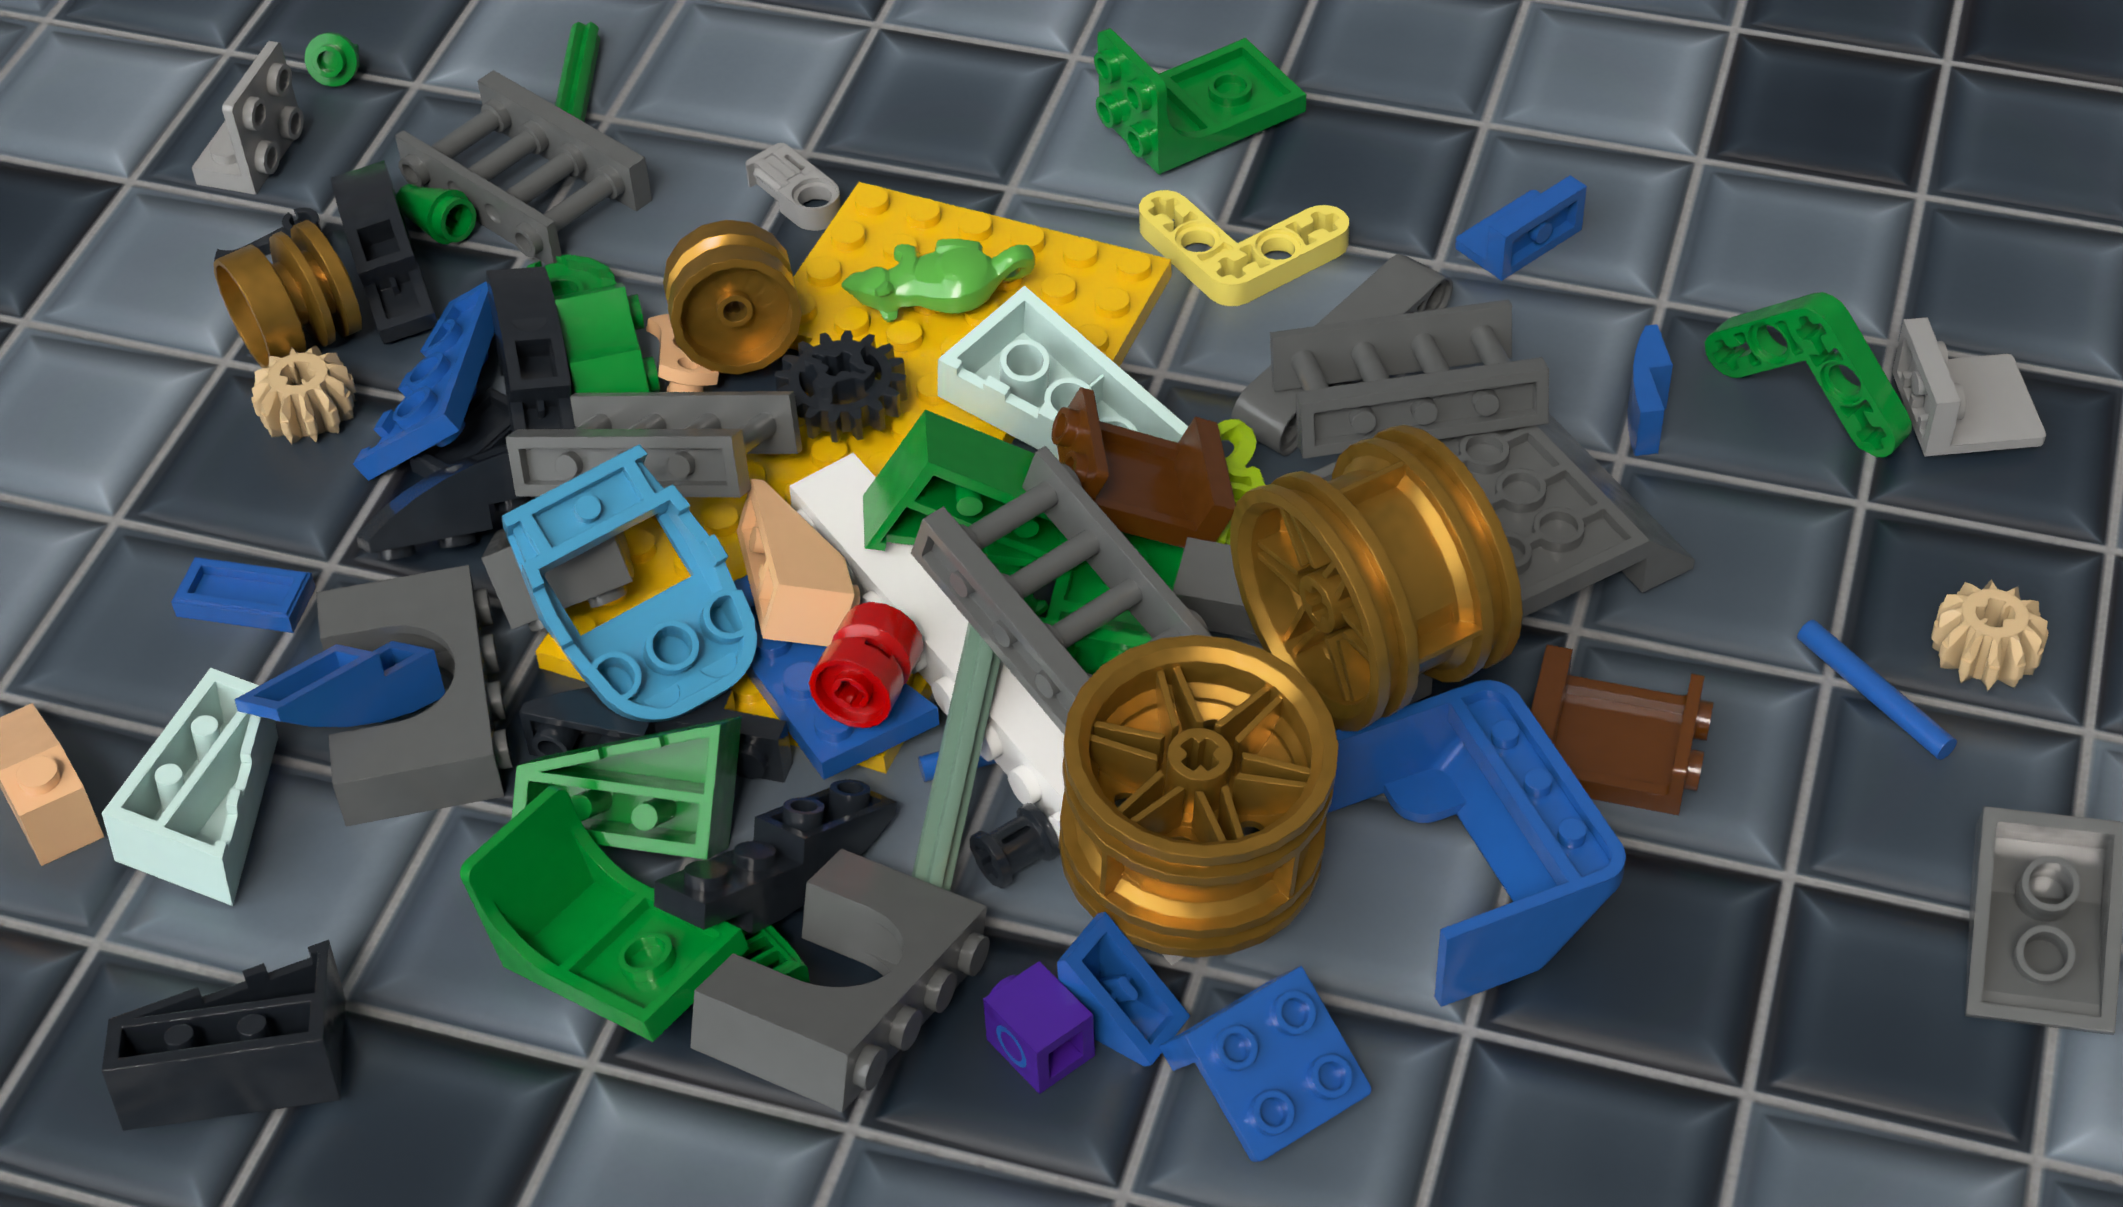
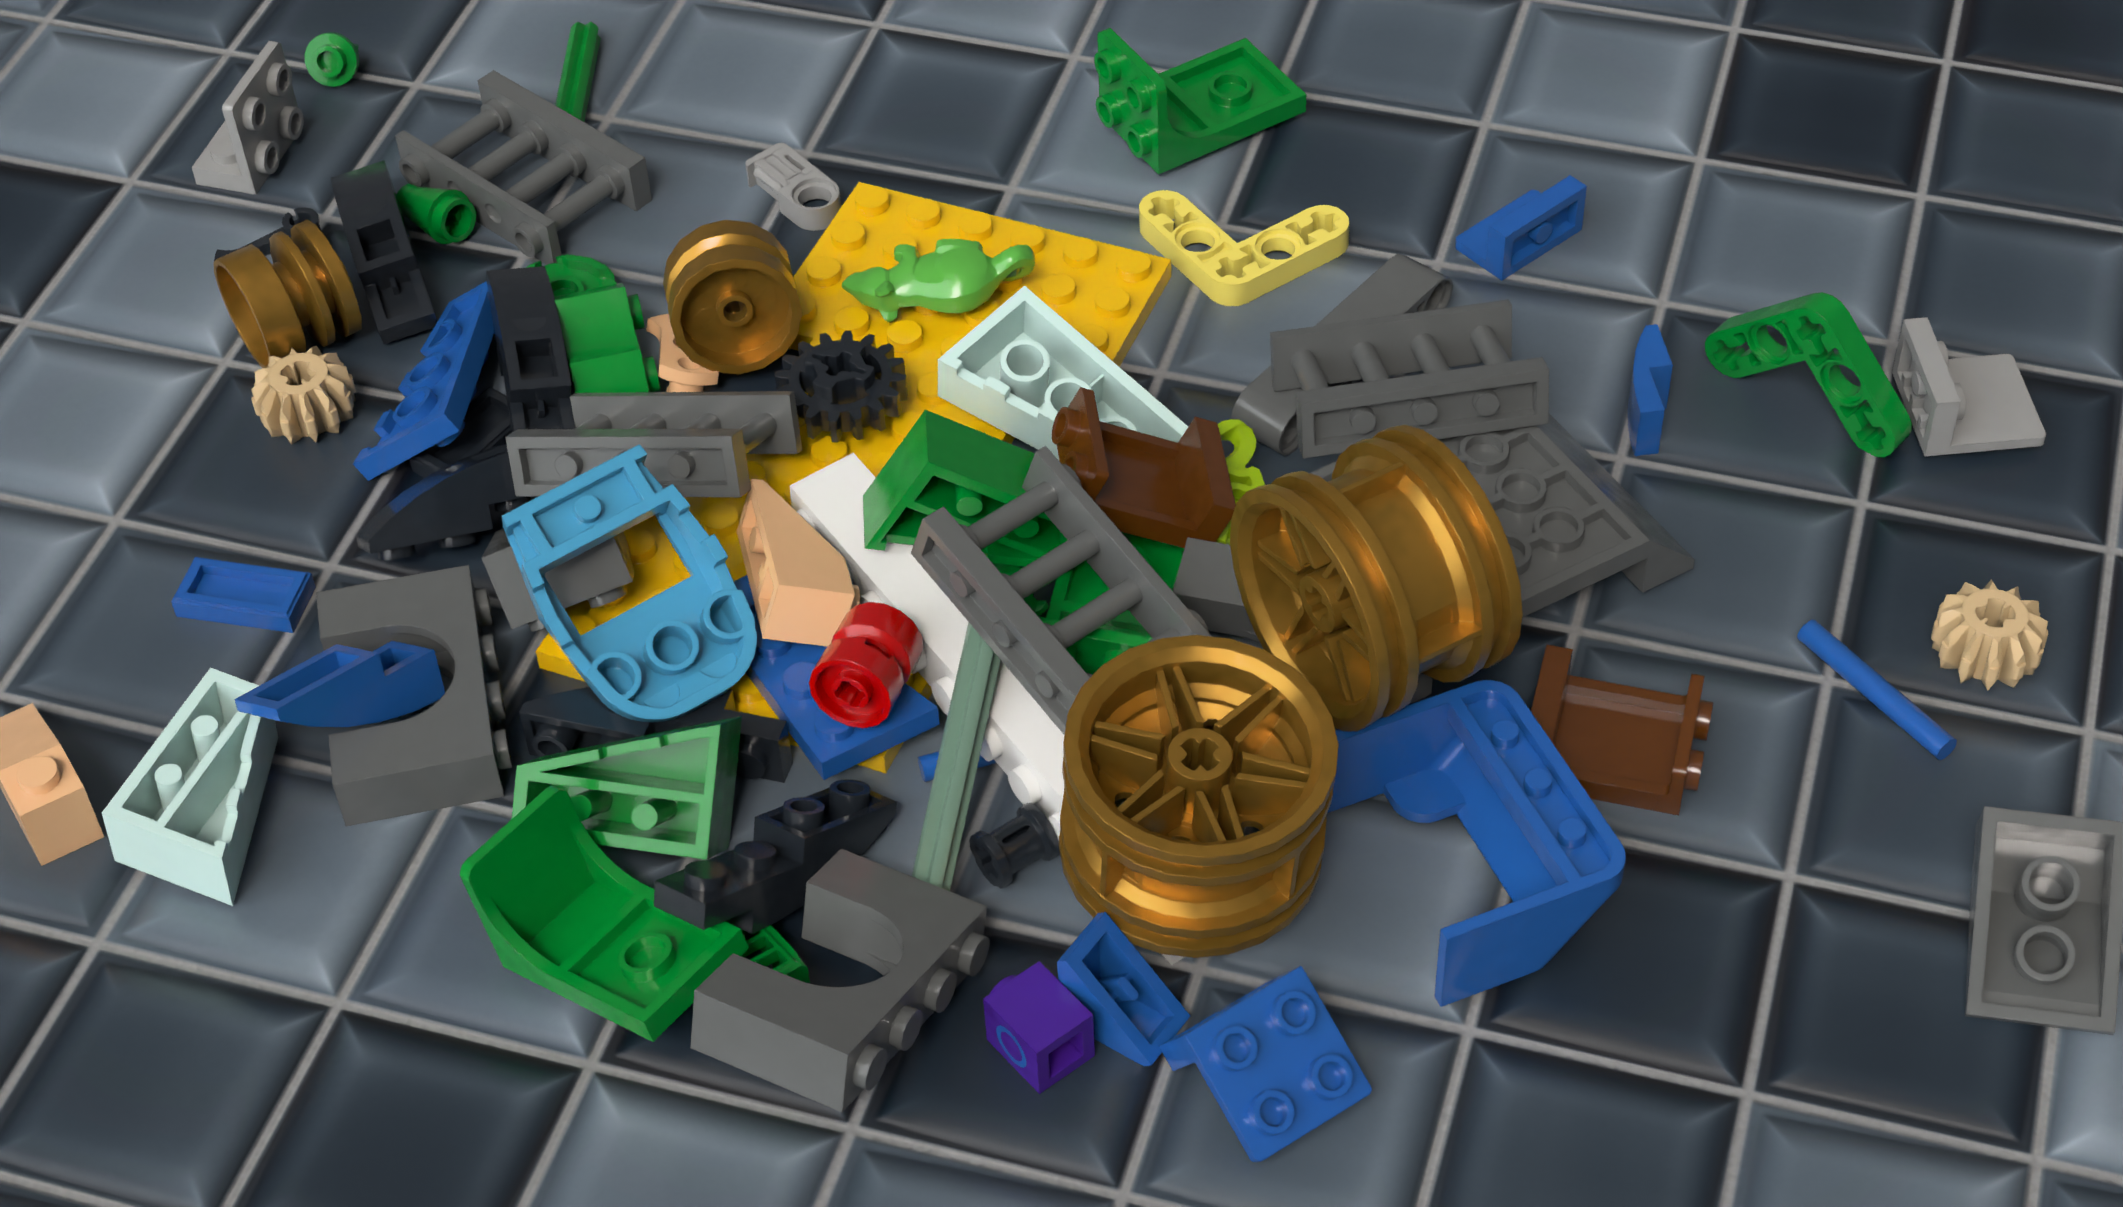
(232, 1050): black wedge -> none

